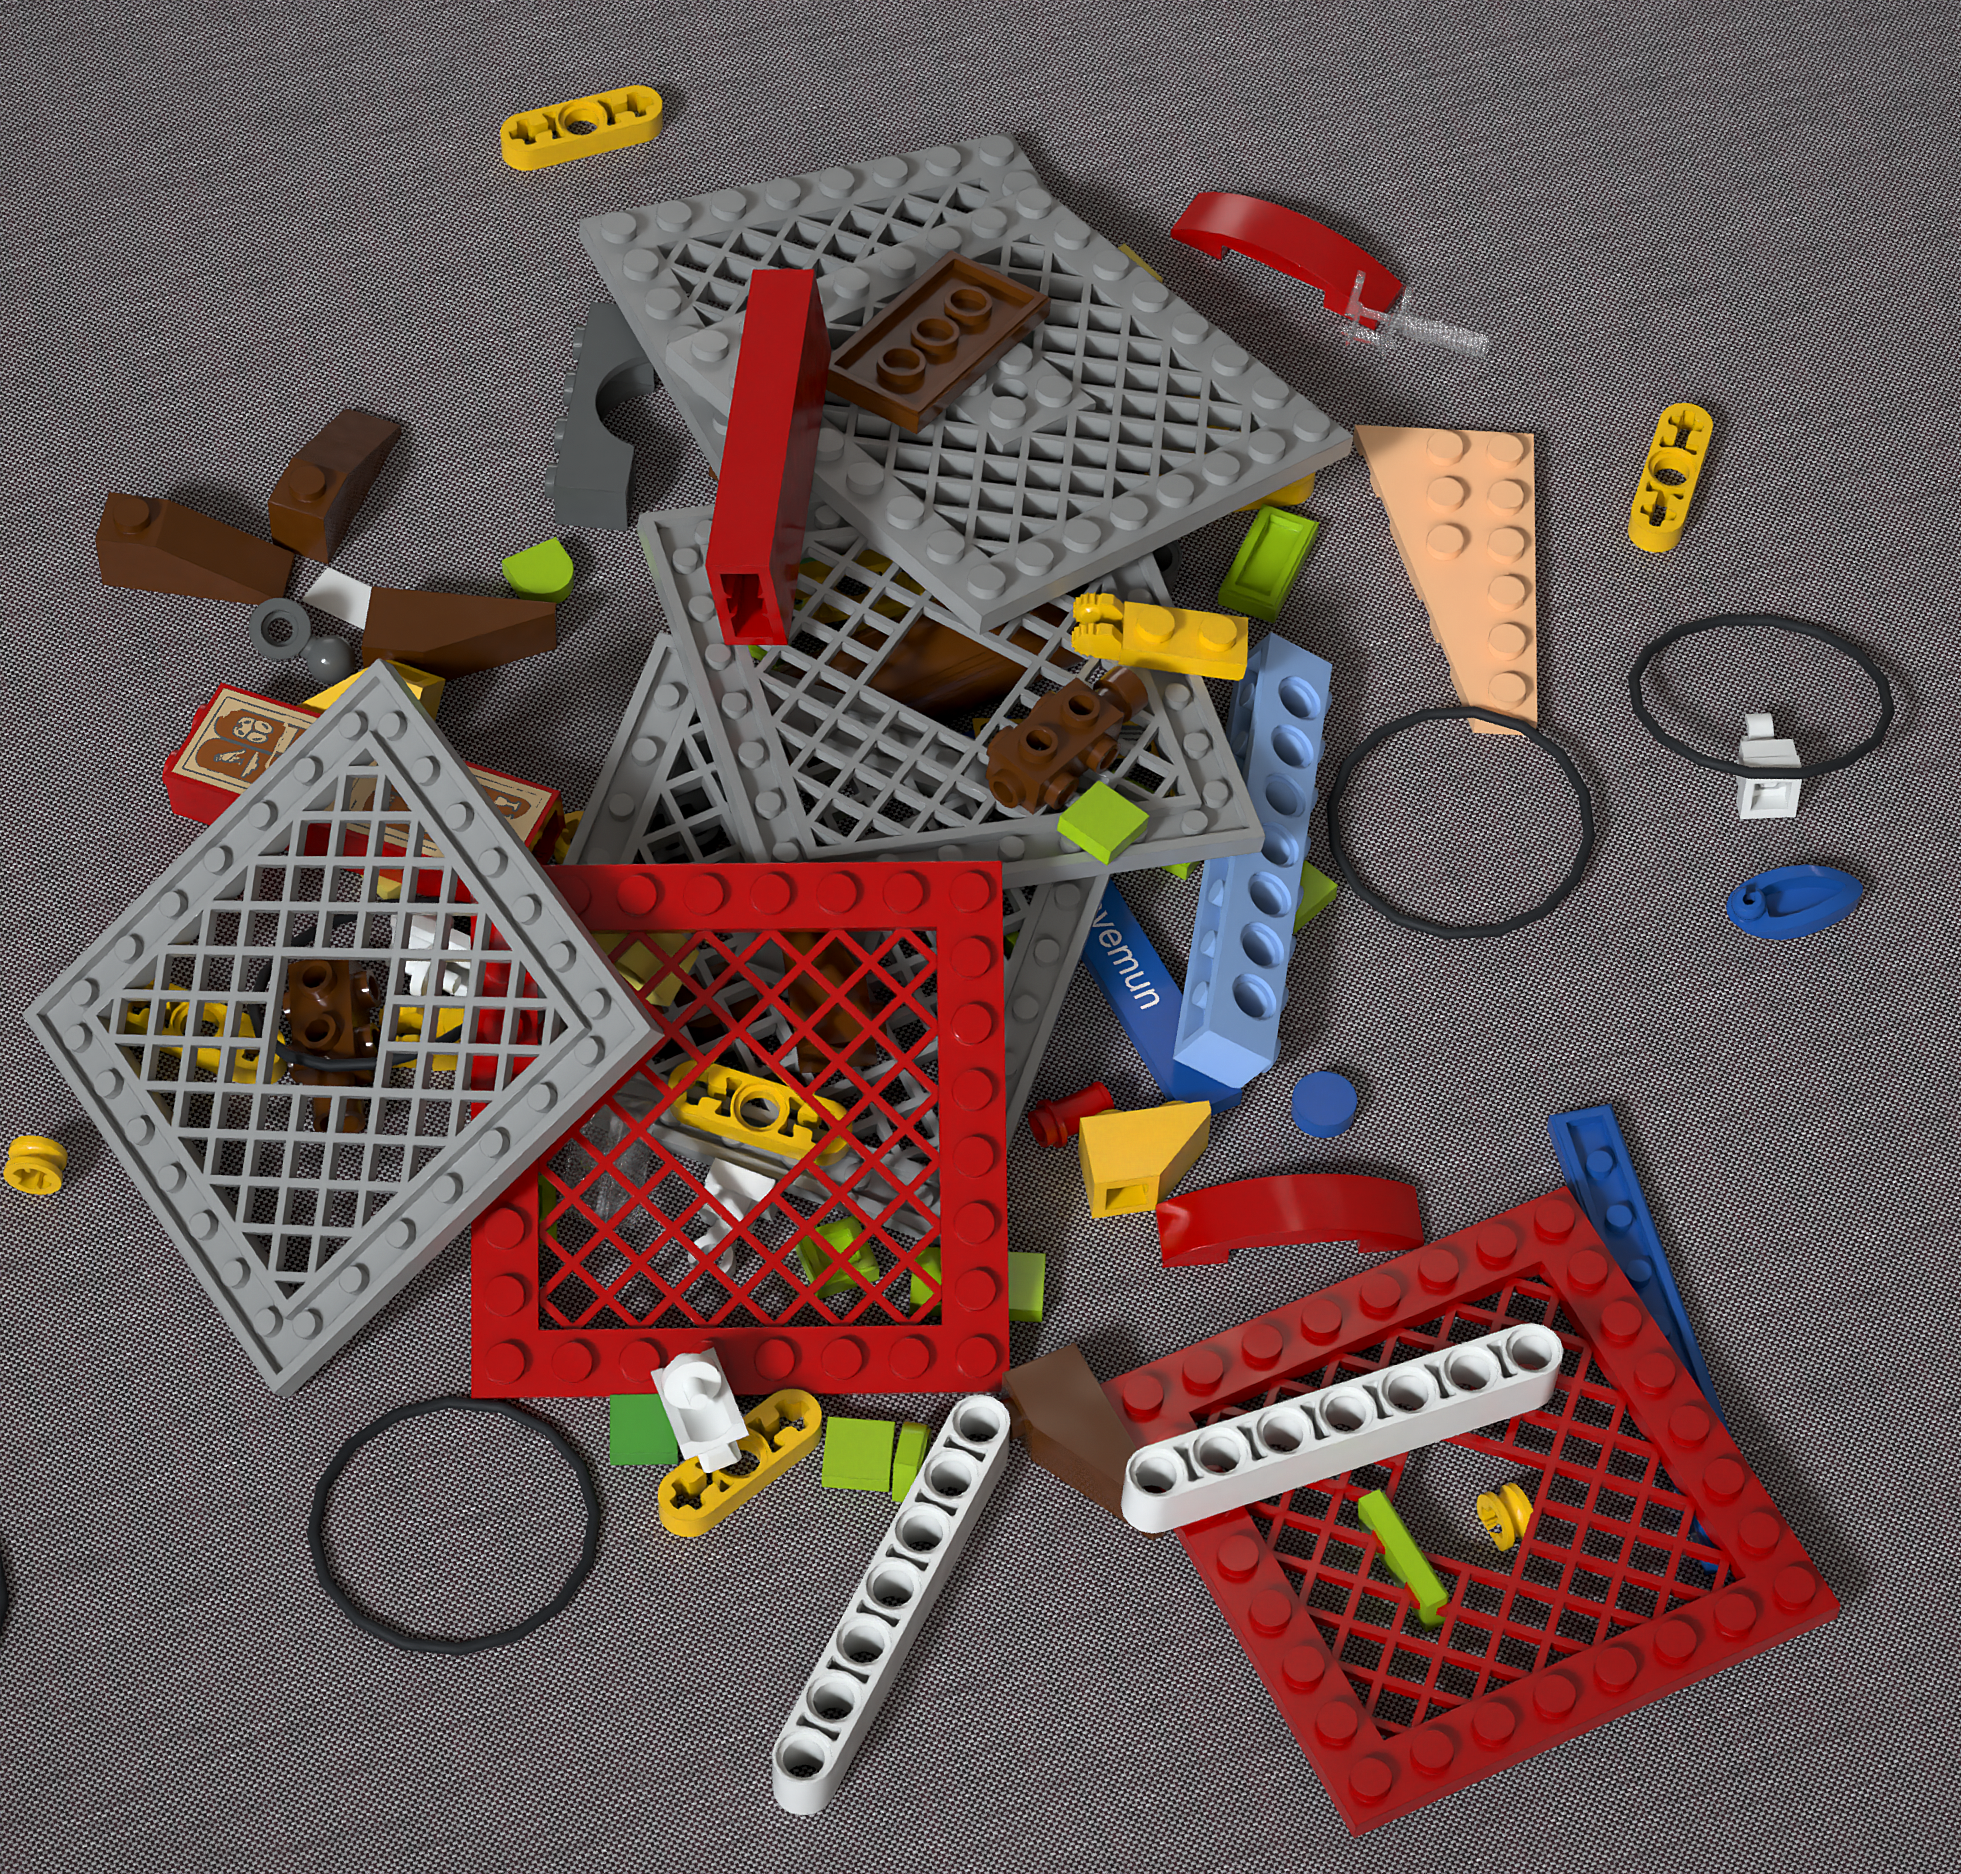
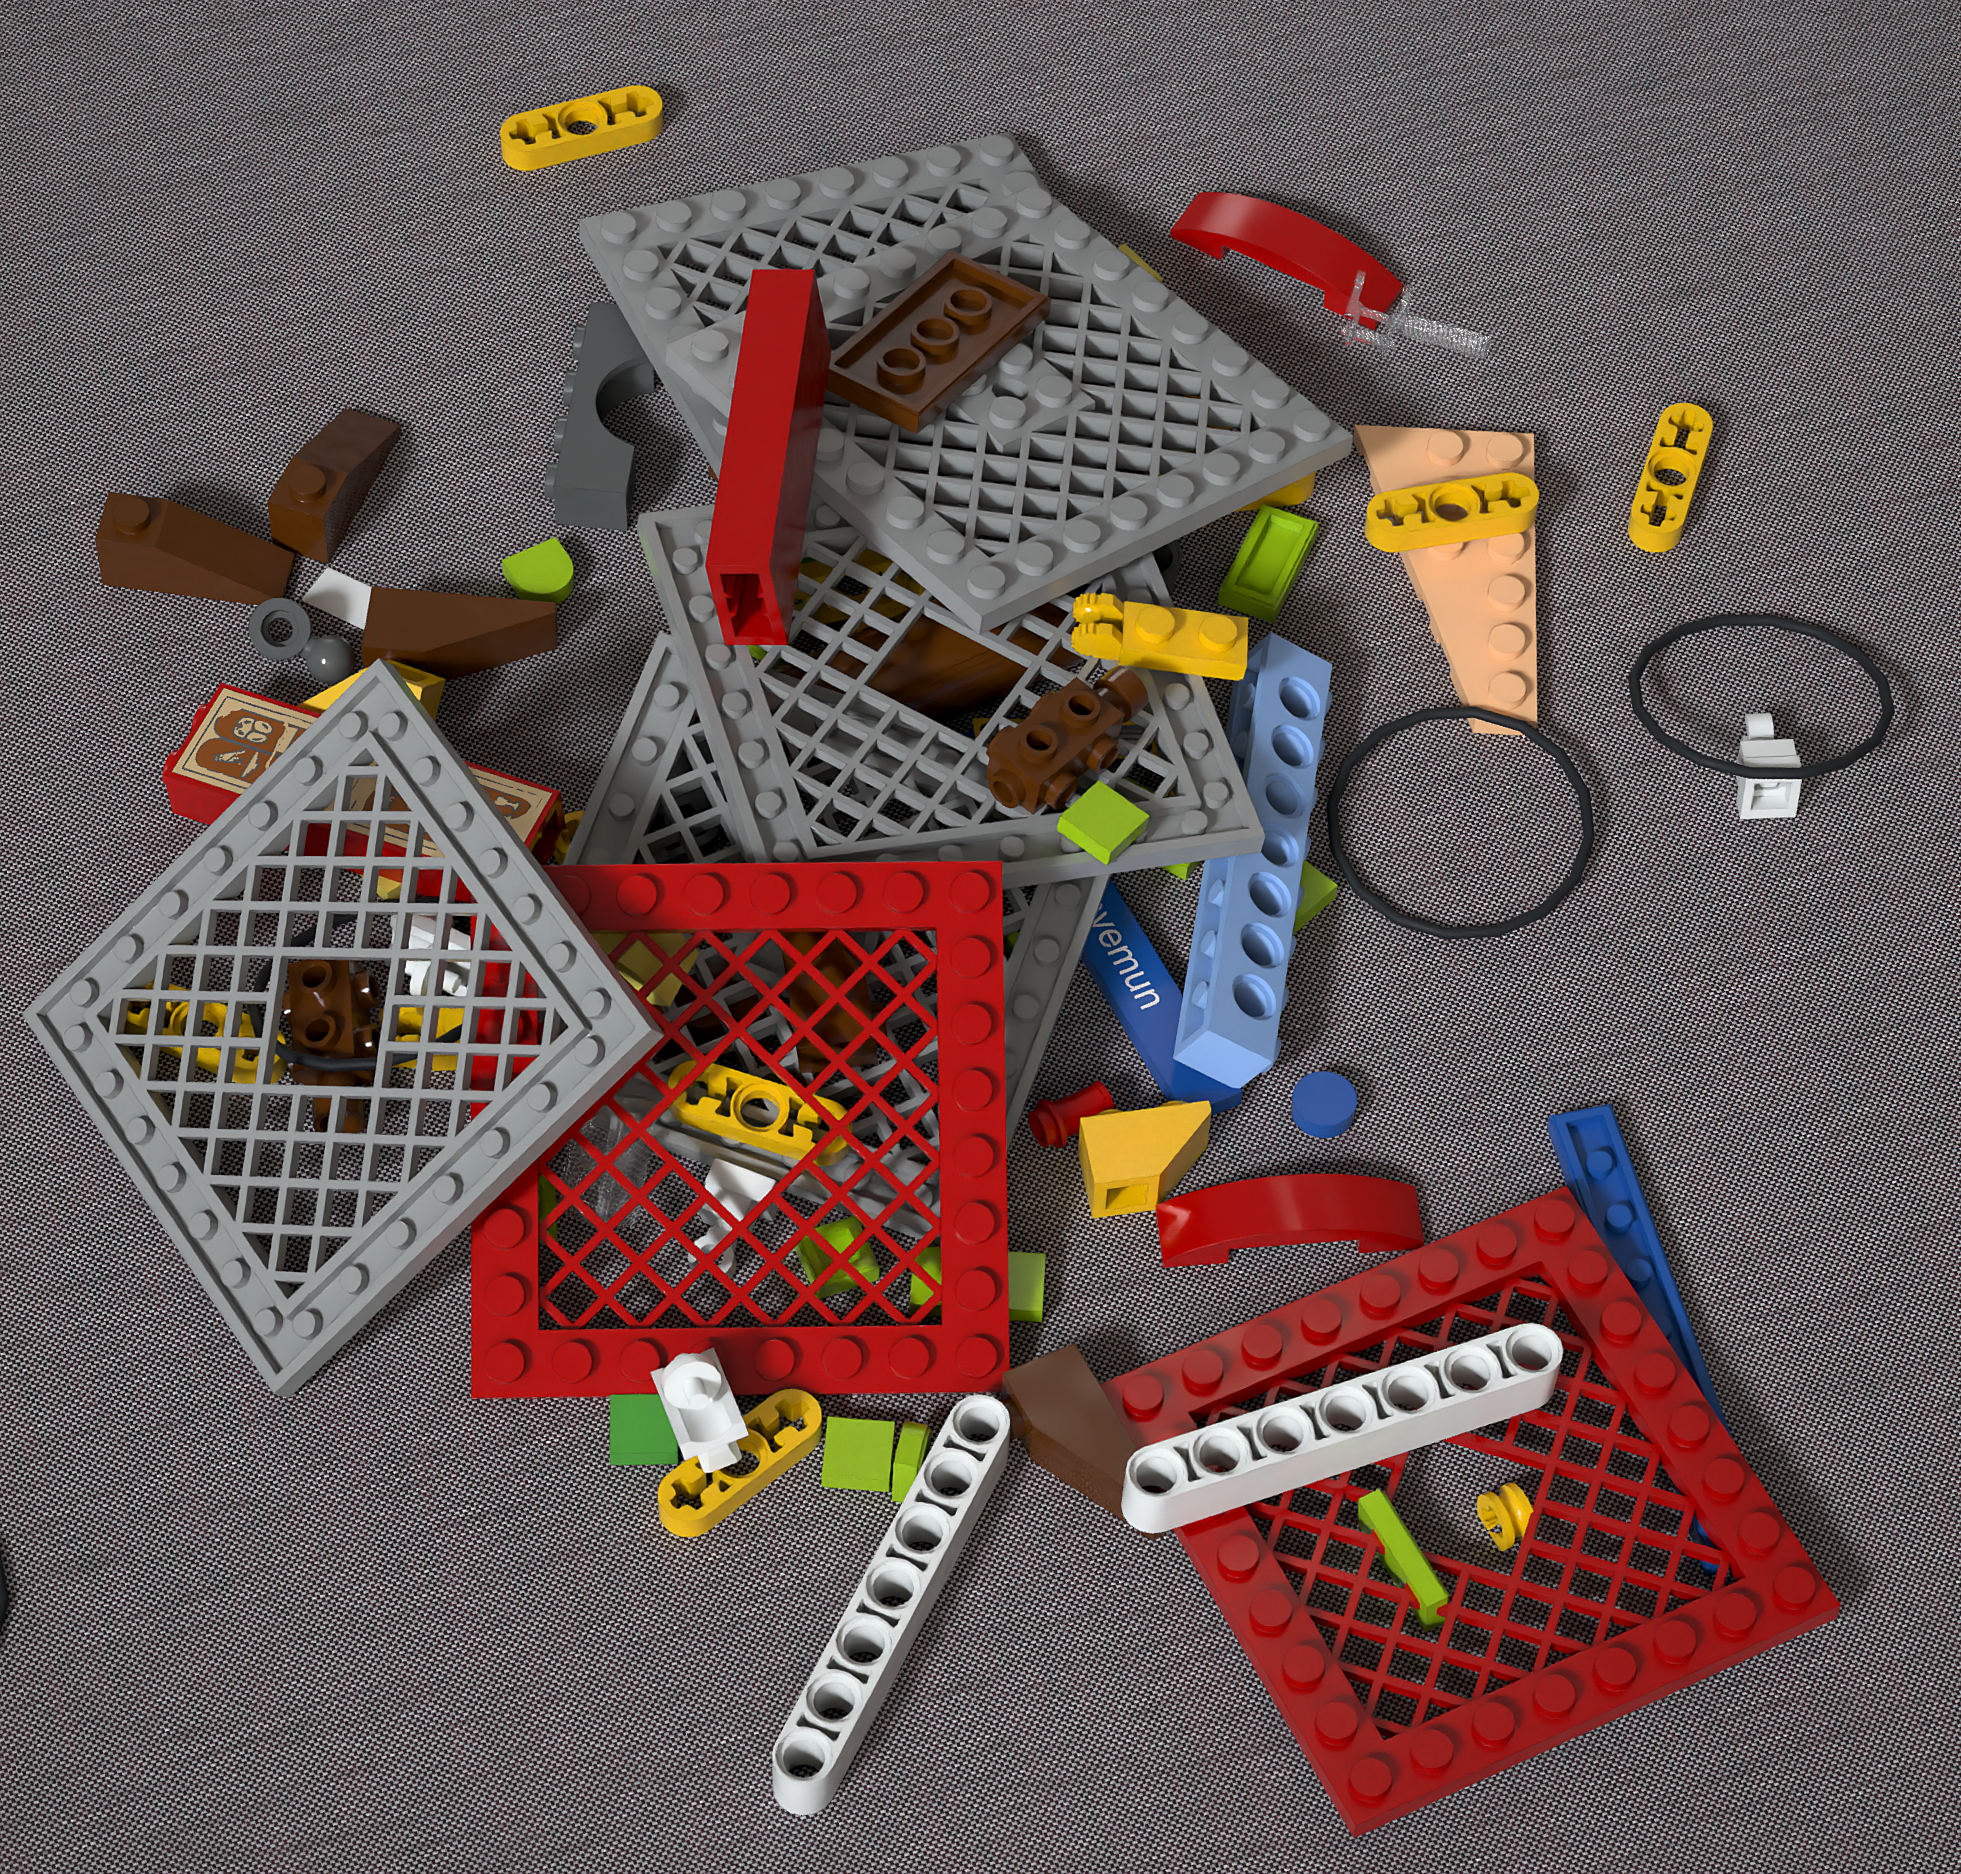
(35, 1165): yellow bush -> none
(485, 1642): black piece -> none
(1437, 531): none -> yellow beam
(1793, 901): blue arm -> none

